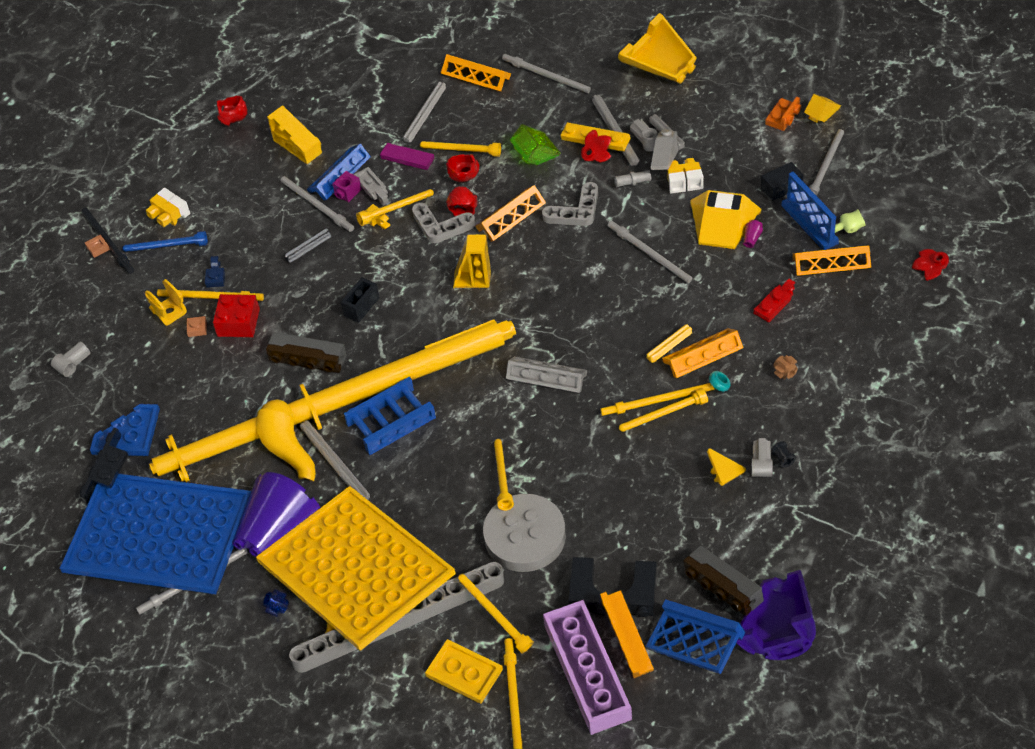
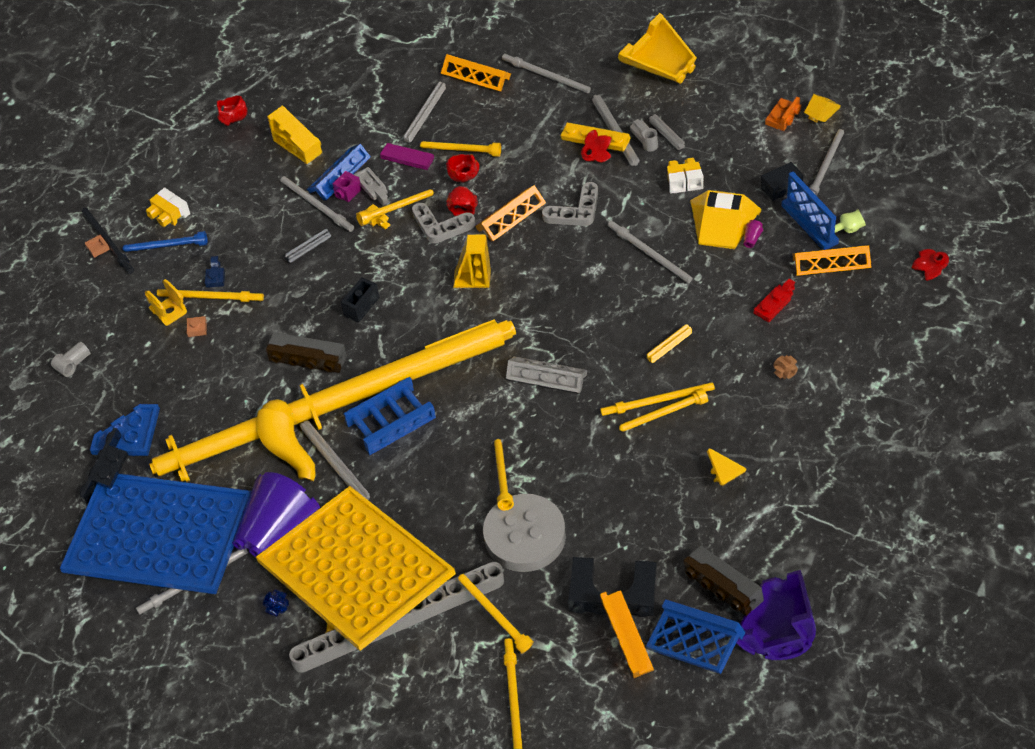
(236, 315): red brick -> none
(464, 671): yellow plate -> none
(533, 145): clear neon green slope -> none
(587, 667): lavender brick -> none
(632, 178): light grey pin -> none
(664, 150): light grey slope -> none
(703, 352): light orange fence -> none
(719, 381): teal piece -> none
(762, 461): light grey piece -> none
(783, 454): black bush -> none

